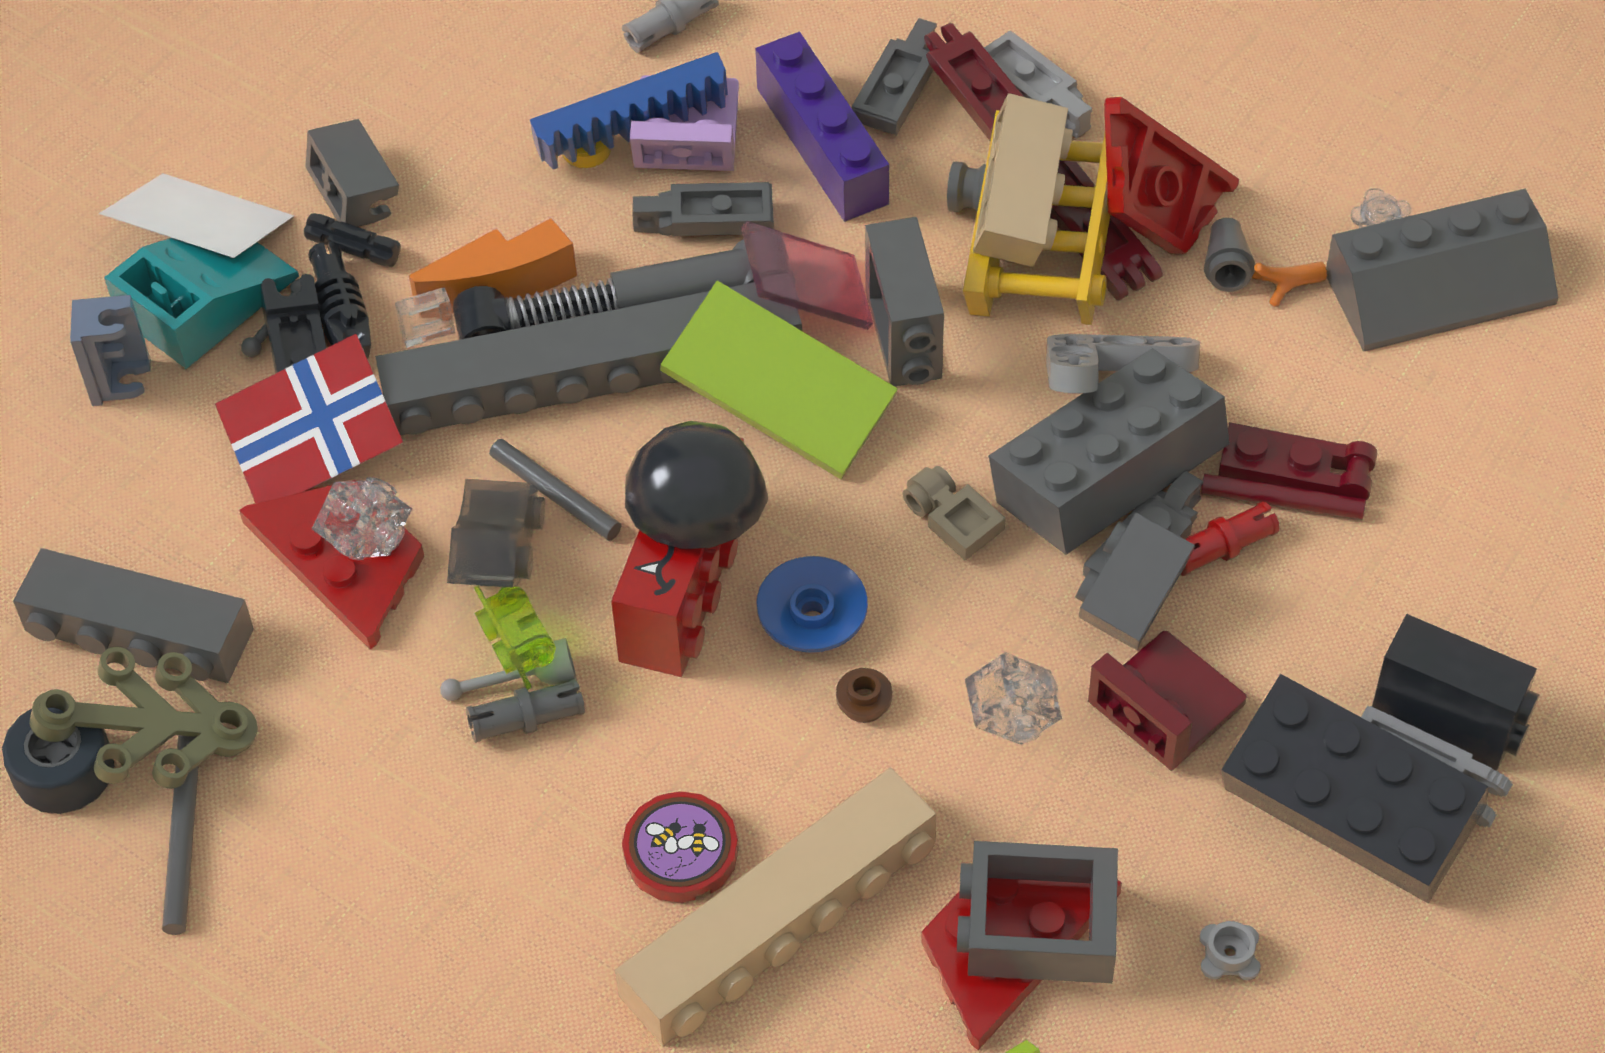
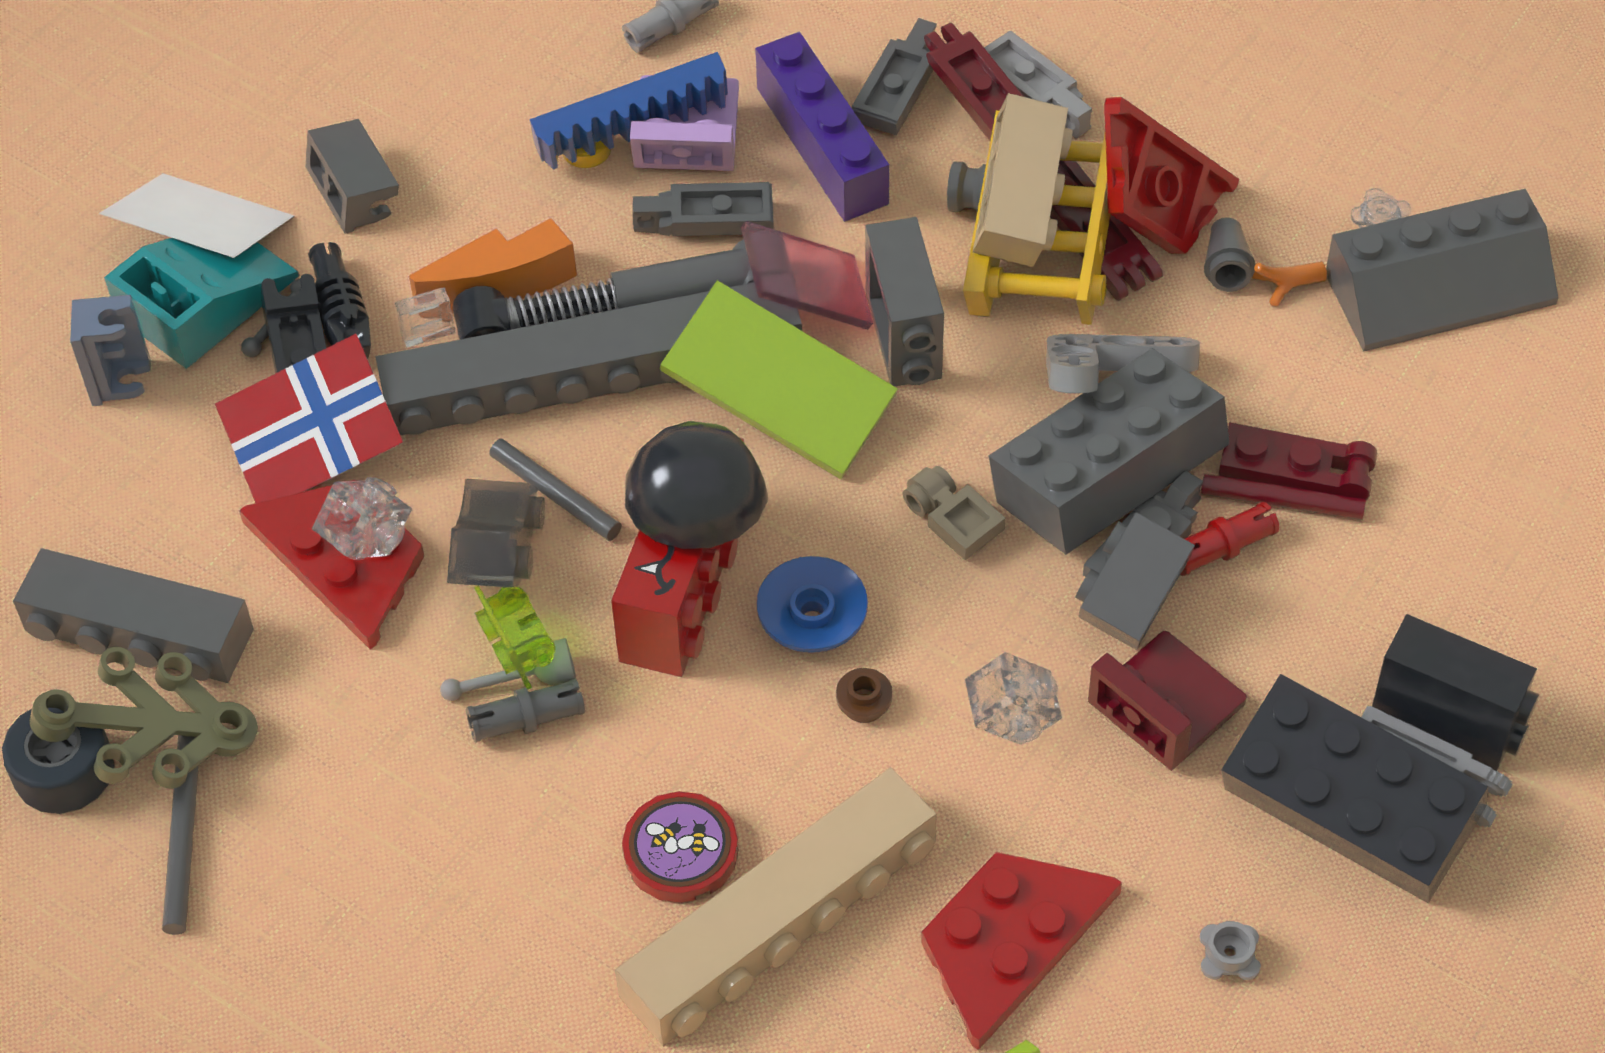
(352, 239): black axle -> none
(1041, 957): dark grey window -> none

